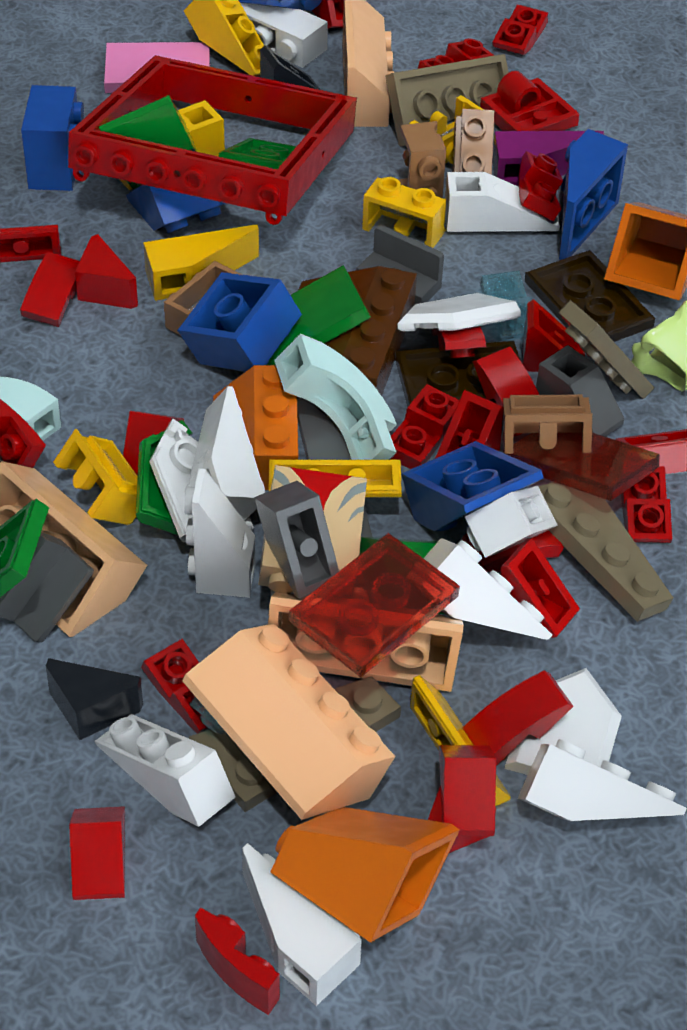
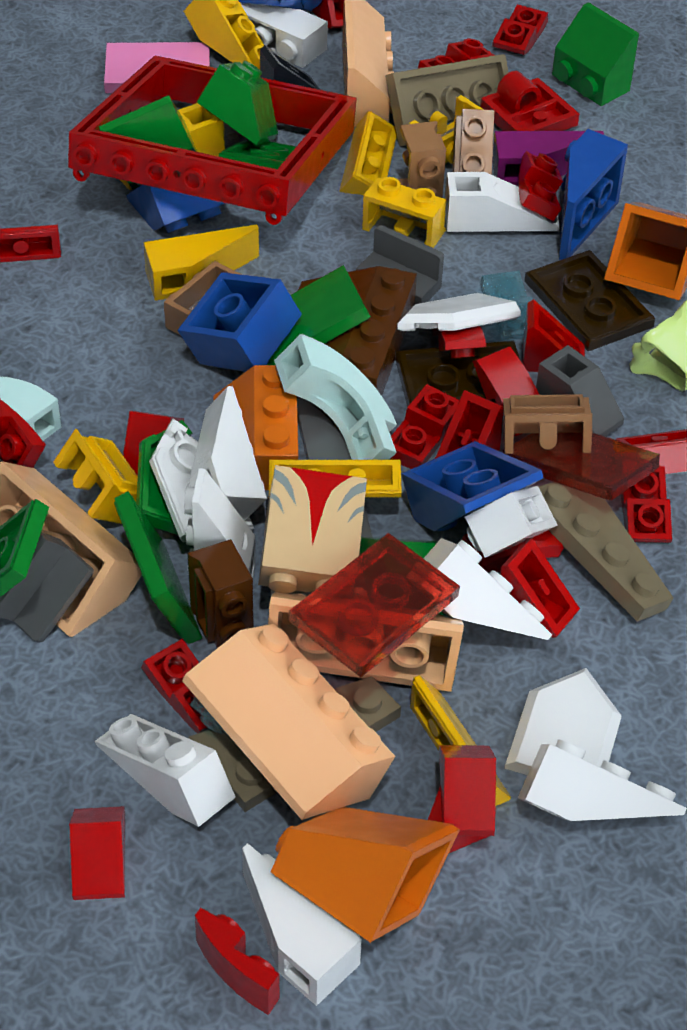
(45, 136): blue brick -> none
(50, 289): red slope -> none
(92, 696): black slope -> none
(104, 277): red slope -> none
(157, 568): none -> green tile
(220, 591): none -> reddish brown window
(241, 101): none -> green slope
(298, 536): dark grey slope -> none
(368, 154): none -> yellow slope
(523, 710): red slope -> none
(596, 55): none -> green slope
(604, 351): dark tan wing -> none

